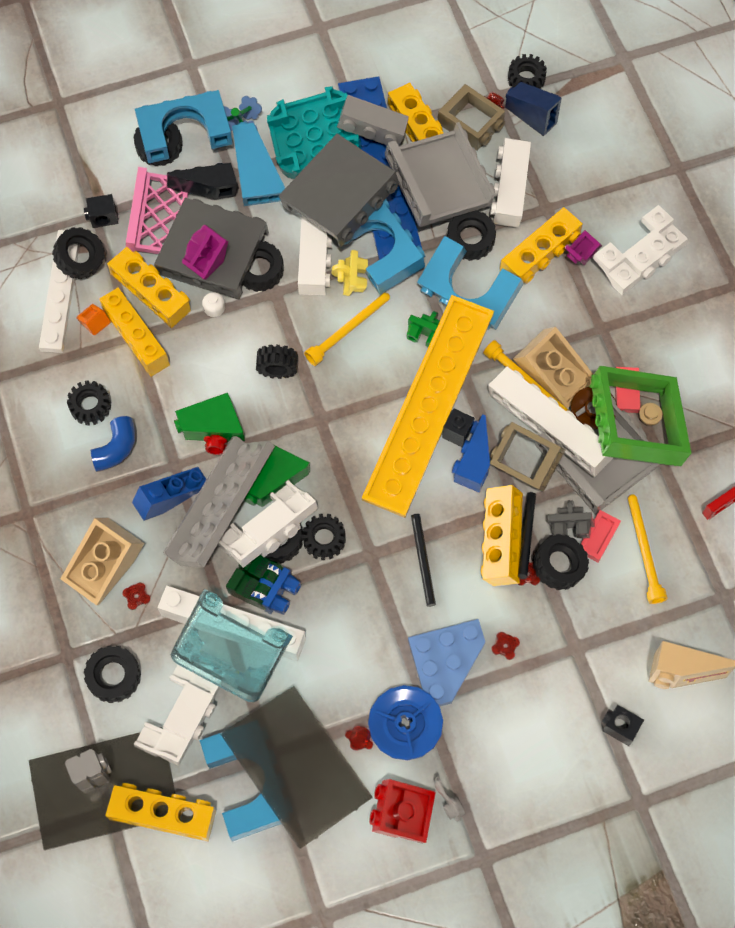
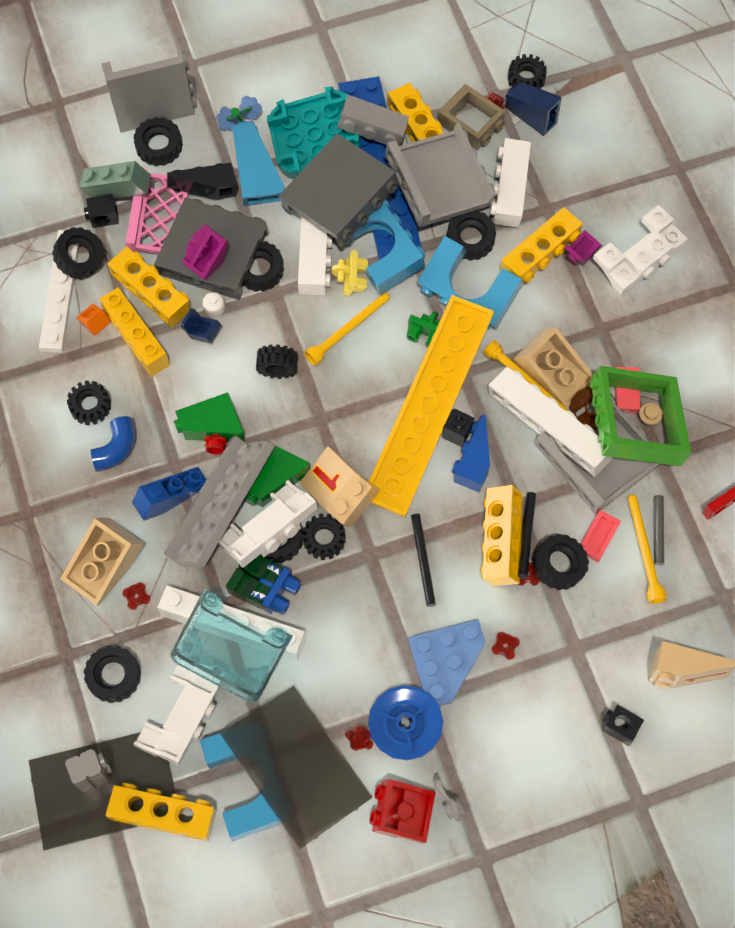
(115, 179): none -> sand green brick
(151, 91): none -> light grey panel
(200, 327): none -> dark blue bracket
(204, 107): dark azure arch -> none
(339, 487): none -> tan slope
(547, 467): dark tan window -> none
(572, 518): dark grey hips -> none
(659, 529): none -> dark grey bar

